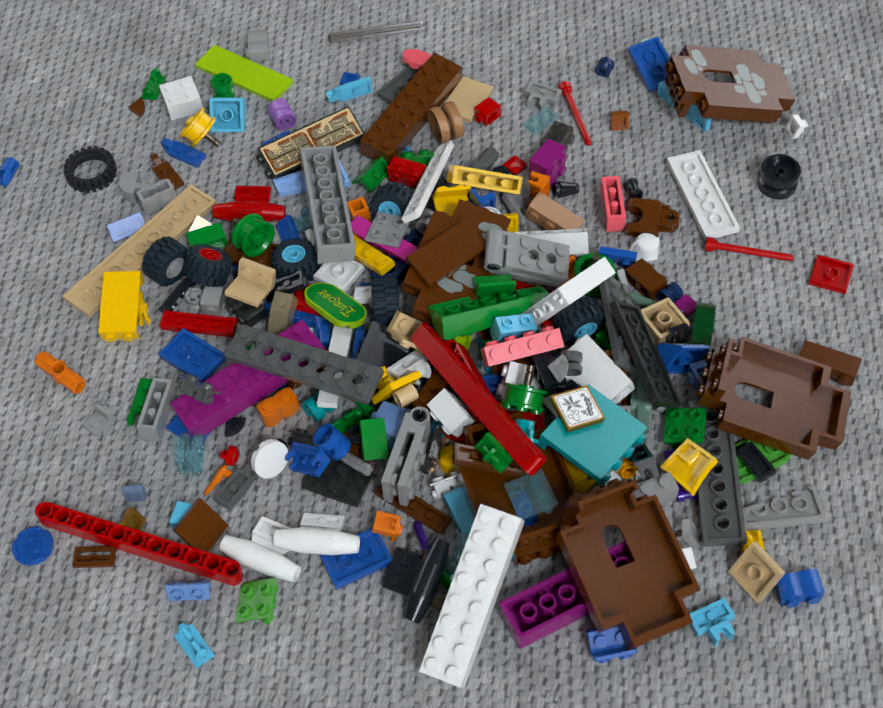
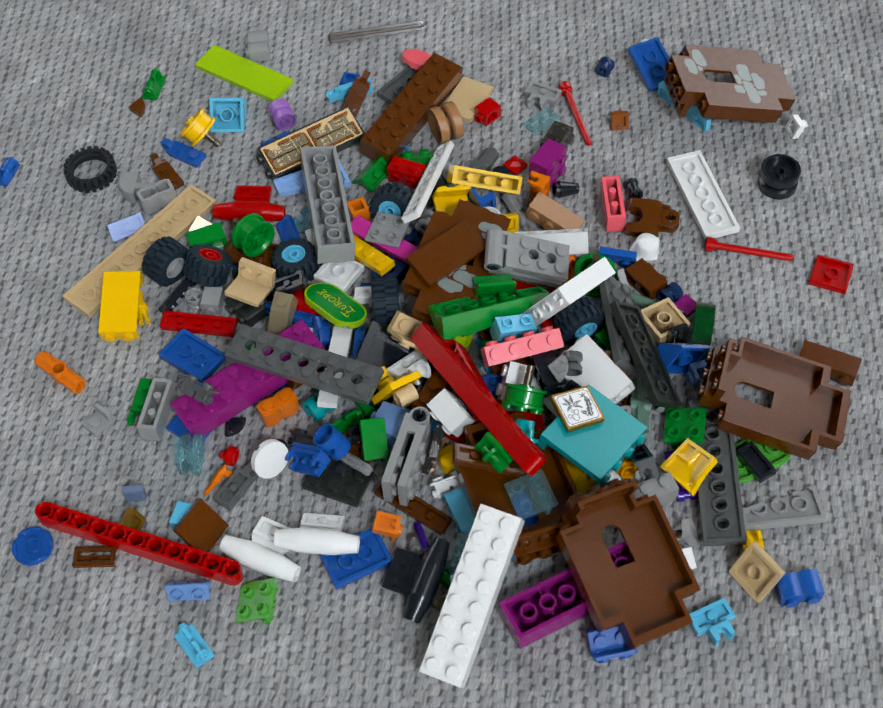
(181, 97): white brick -> none
(222, 86): green wheel -> none
(357, 93): none -> reddish brown hinge

